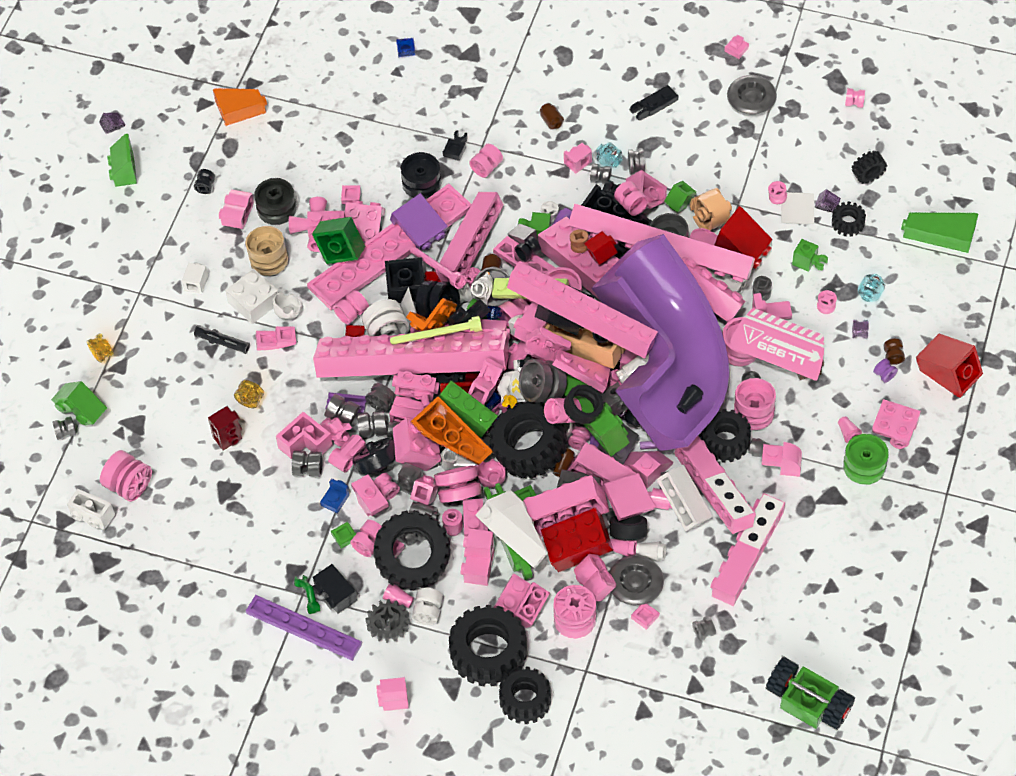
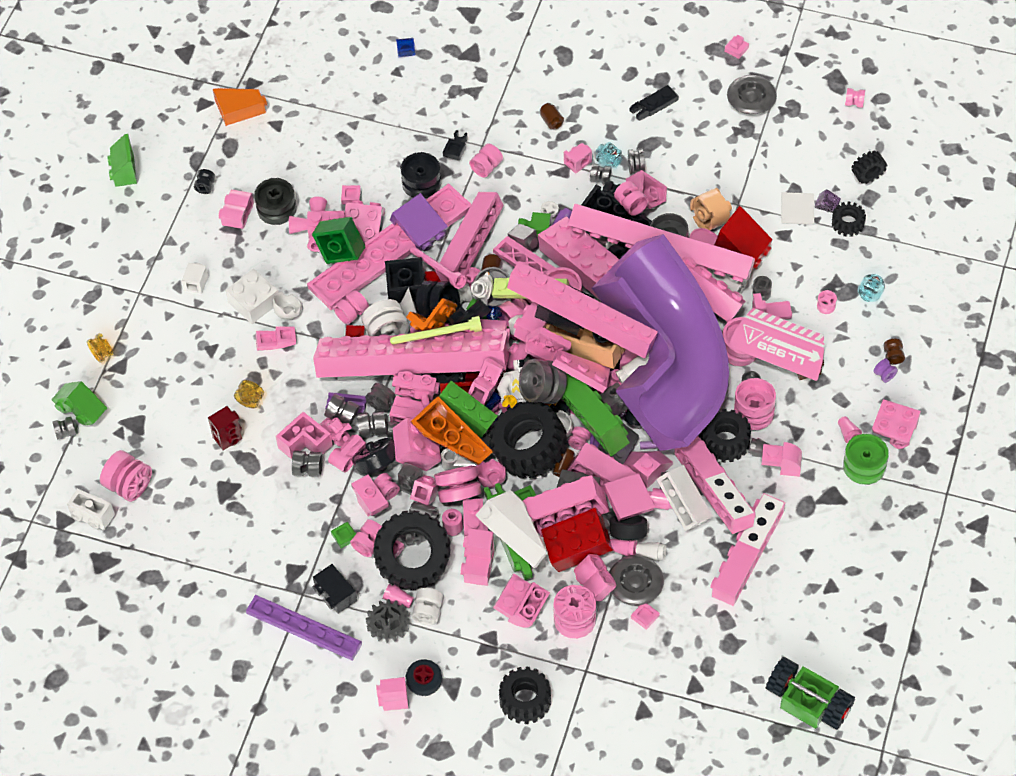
(111, 122): clear purple slope -> none
(202, 332): black pin -> none
(267, 250): tan wheel -> none
(312, 606): green arm -> none
(335, 496): blue bracket -> none
(418, 672): none -> black wheel
(481, 622): black tyre -> none
(528, 248): black wheel -> none
(555, 412): bright pink wheel -> none
(577, 239): nougat wheel -> none
(589, 393): black tyre -> none
(601, 247): red brick -> none
(680, 196): bright green brick -> none
(691, 397): black cone -> none
(704, 628): flat silver wheel -> none
(774, 190): bright pink wheel -> none
(806, 256): bright green brick -> none
(860, 329): clear purple wheel -> none
(941, 229): bright green slope -> none
(950, 364): slope -> none

